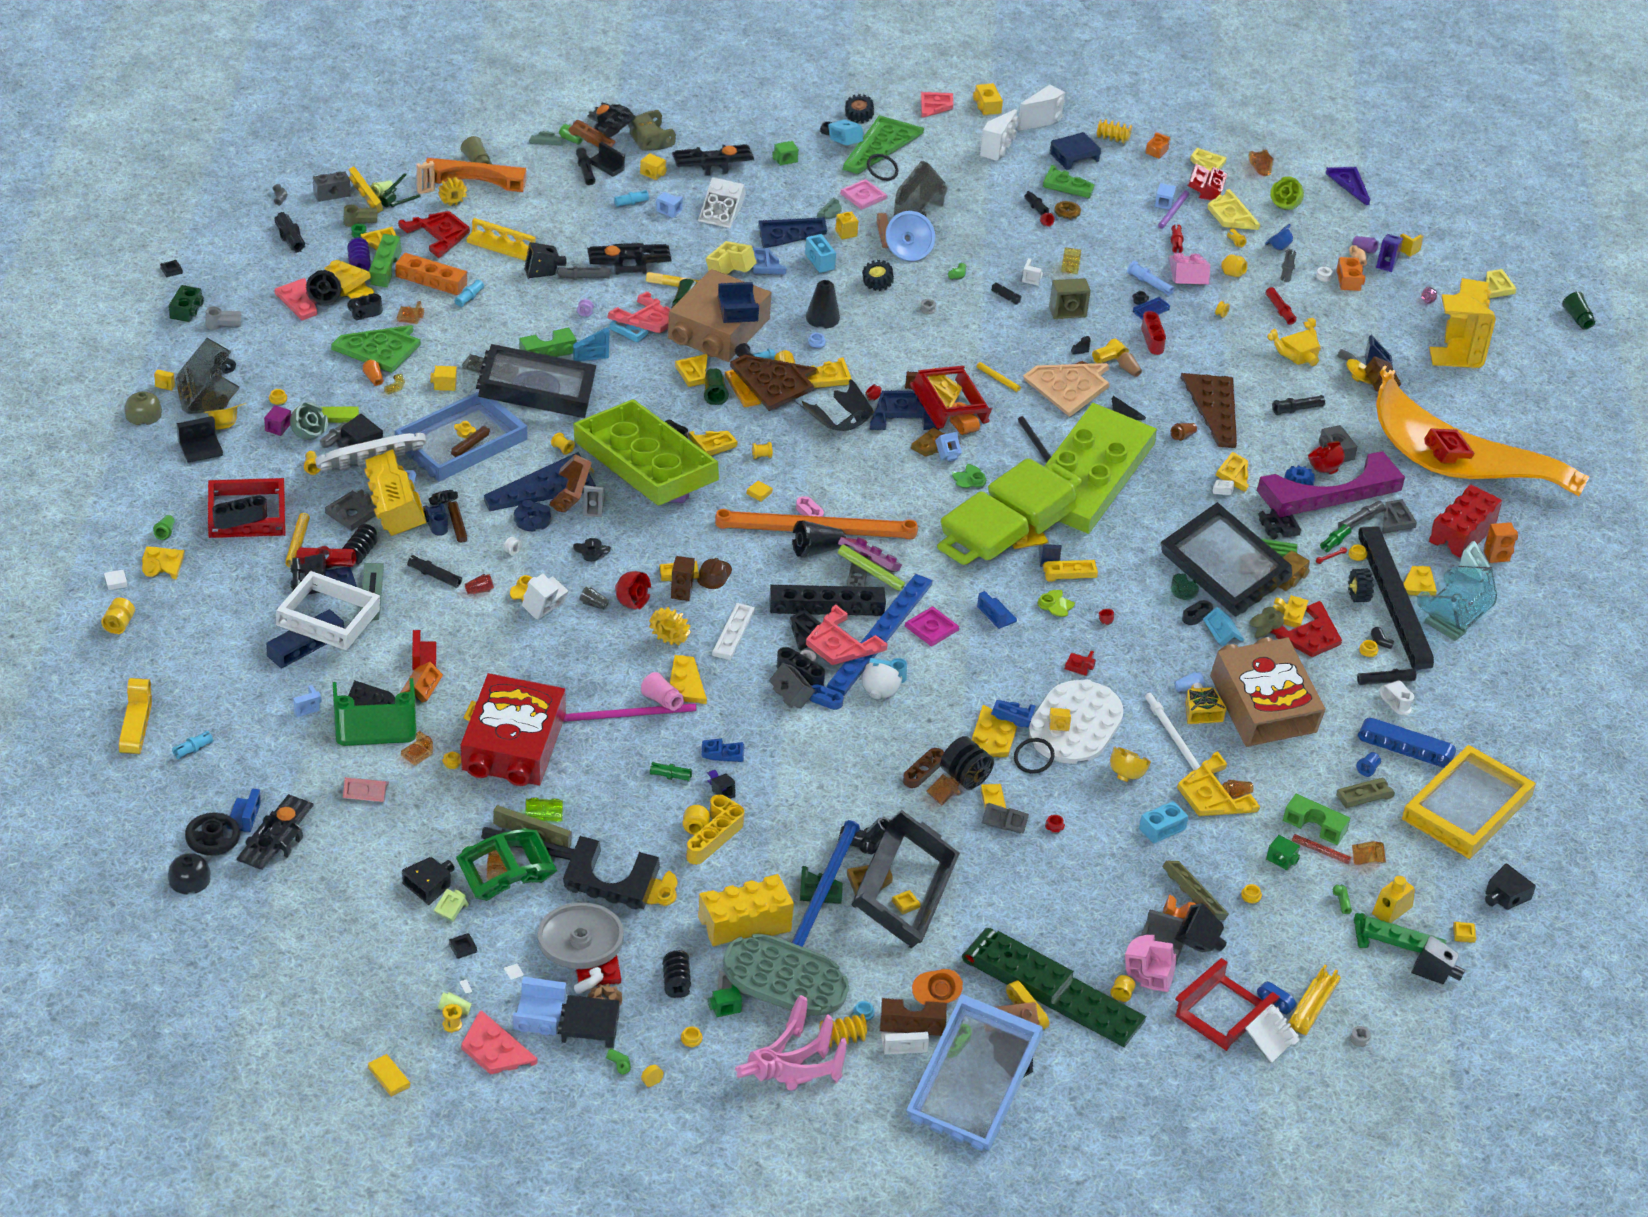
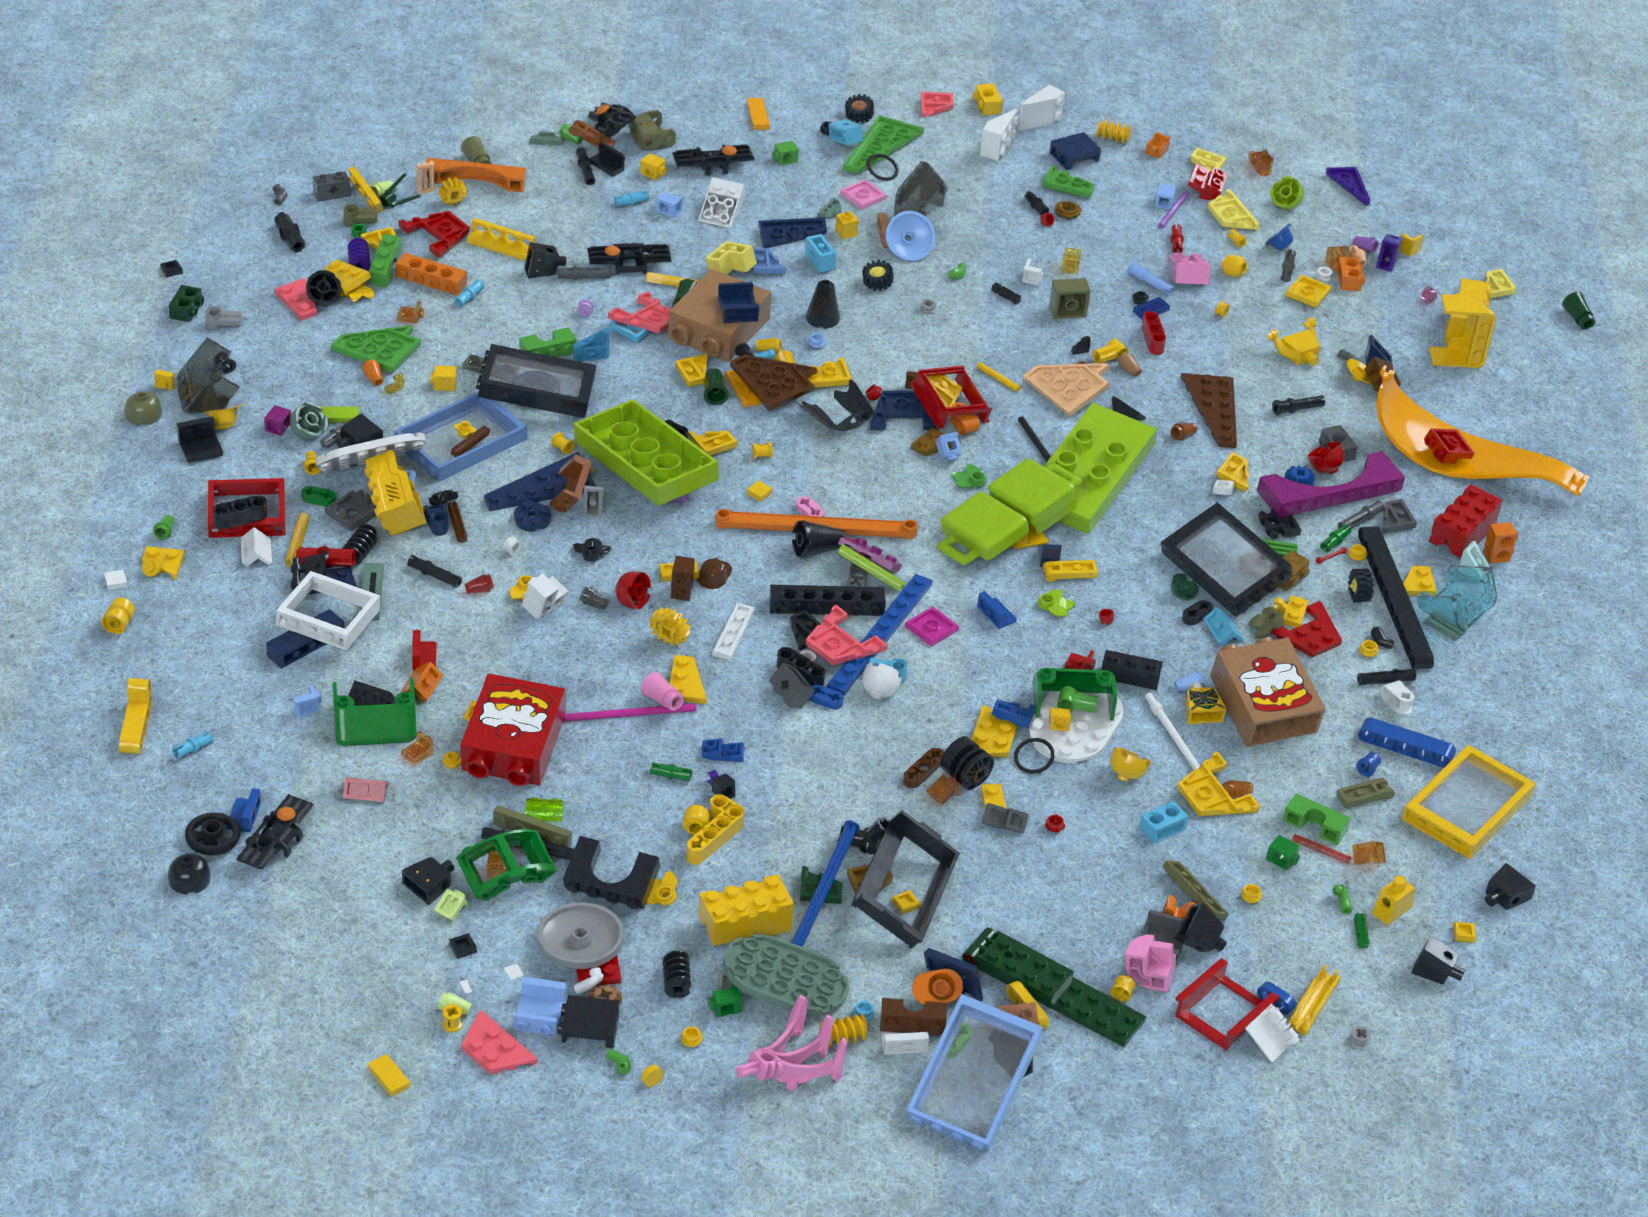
(255, 546): none -> white panel
(278, 397): yellow plate -> none
(318, 496): none -> green beam
(367, 306): black piece -> none
(758, 114): none -> light orange tile
(772, 343): none -> yellow cone
(969, 973): none -> dark blue wing
(1072, 700): none -> bright green piece
(1082, 680): none -> green windscreen
(1133, 669): none -> black brick
(1284, 309): red pin -> none
(1308, 291): none -> yellow plate
(1334, 253): none -> clear orange brick
(1395, 934): green plate -> none

